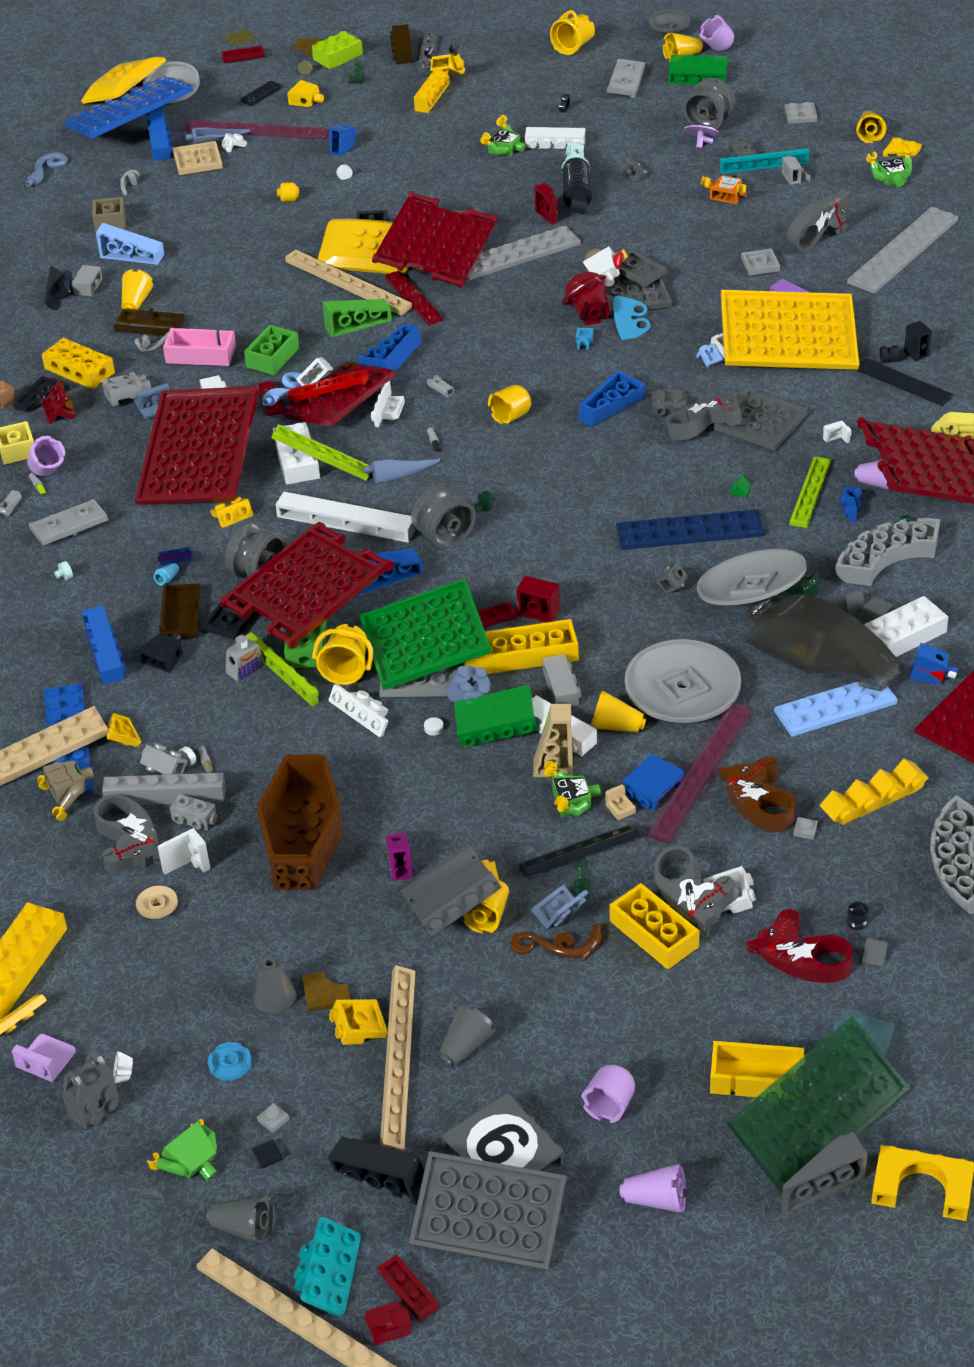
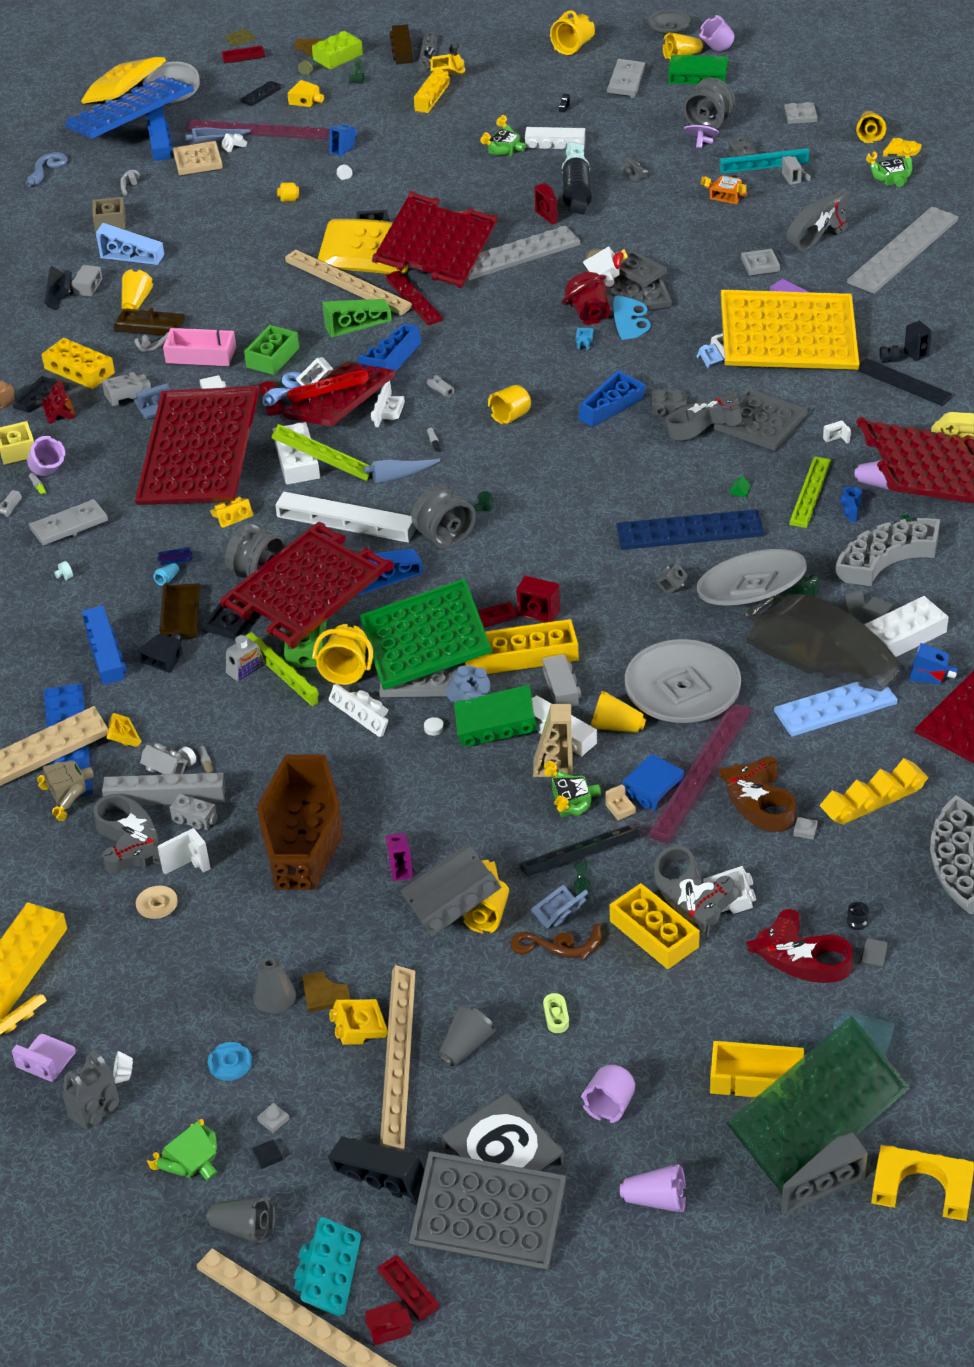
(556, 1014): none -> yellowish green plate

